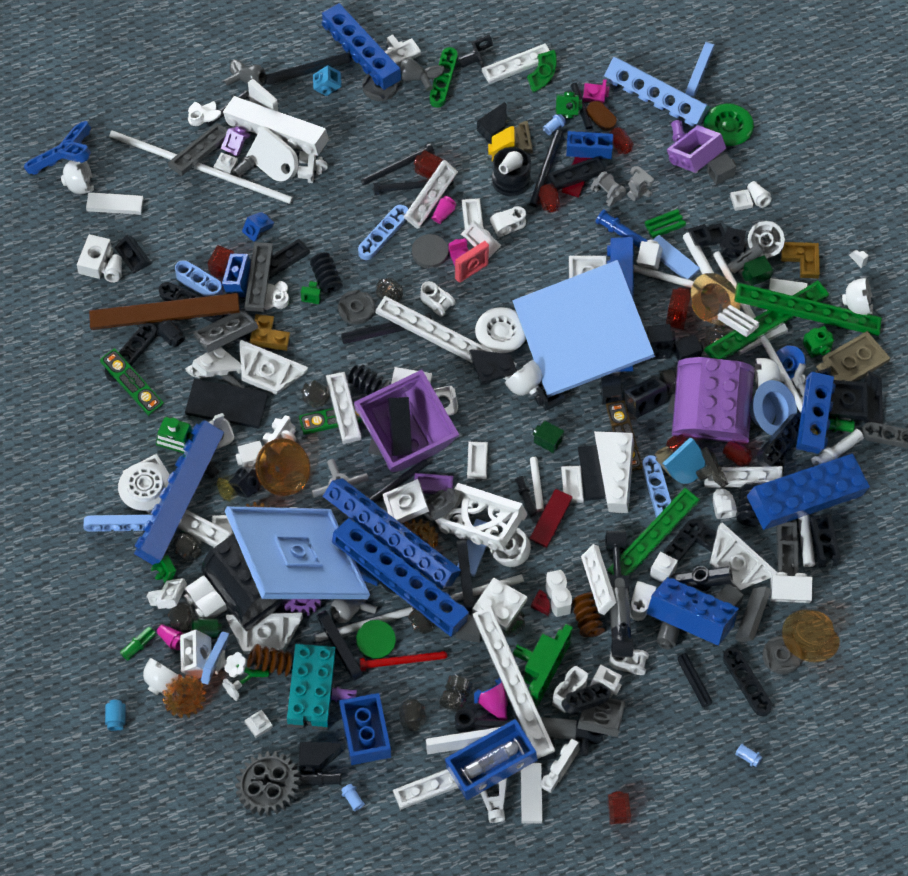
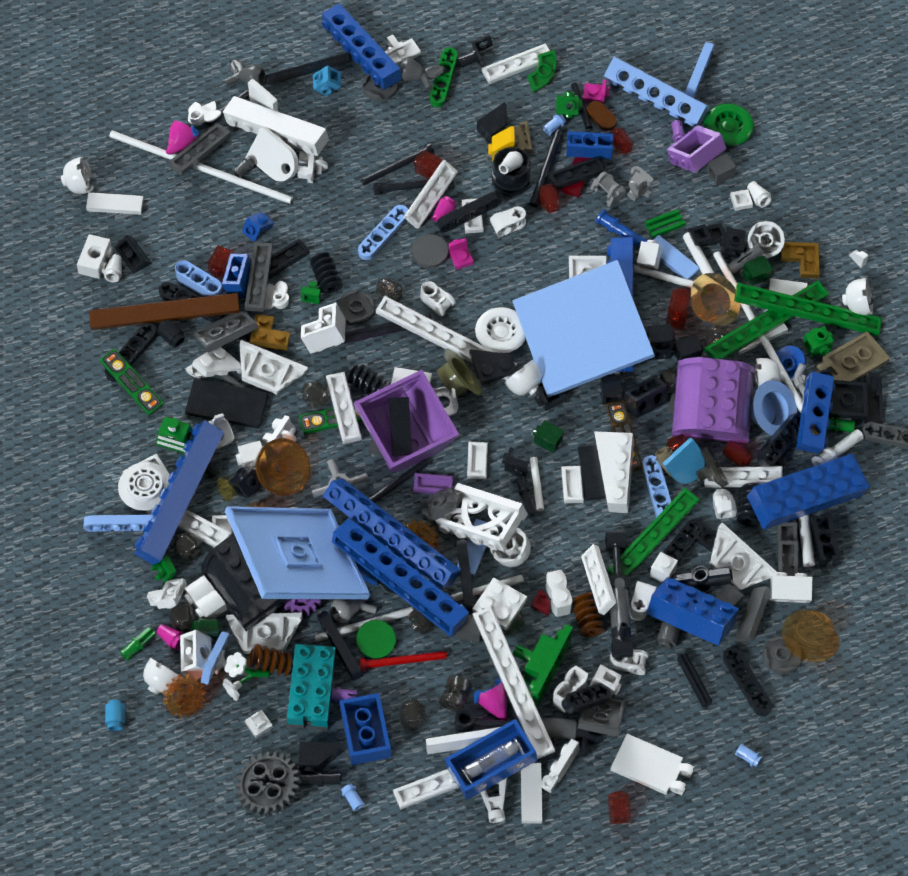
(70, 149): blue piece -> none
(180, 137): none -> dark pink hat
(226, 163): white tile -> none
(234, 140): bracket -> none
(326, 331): none -> white brick
(406, 501): white plate -> none
(457, 374): none -> olive hose
(469, 211): none -> black beam
(471, 261): coral tile -> none
(476, 234): white tile -> none
(515, 466): none -> black bracket
(551, 518): dark red tile -> none
(651, 766): none -> white tile
(739, 319): white tile -> none

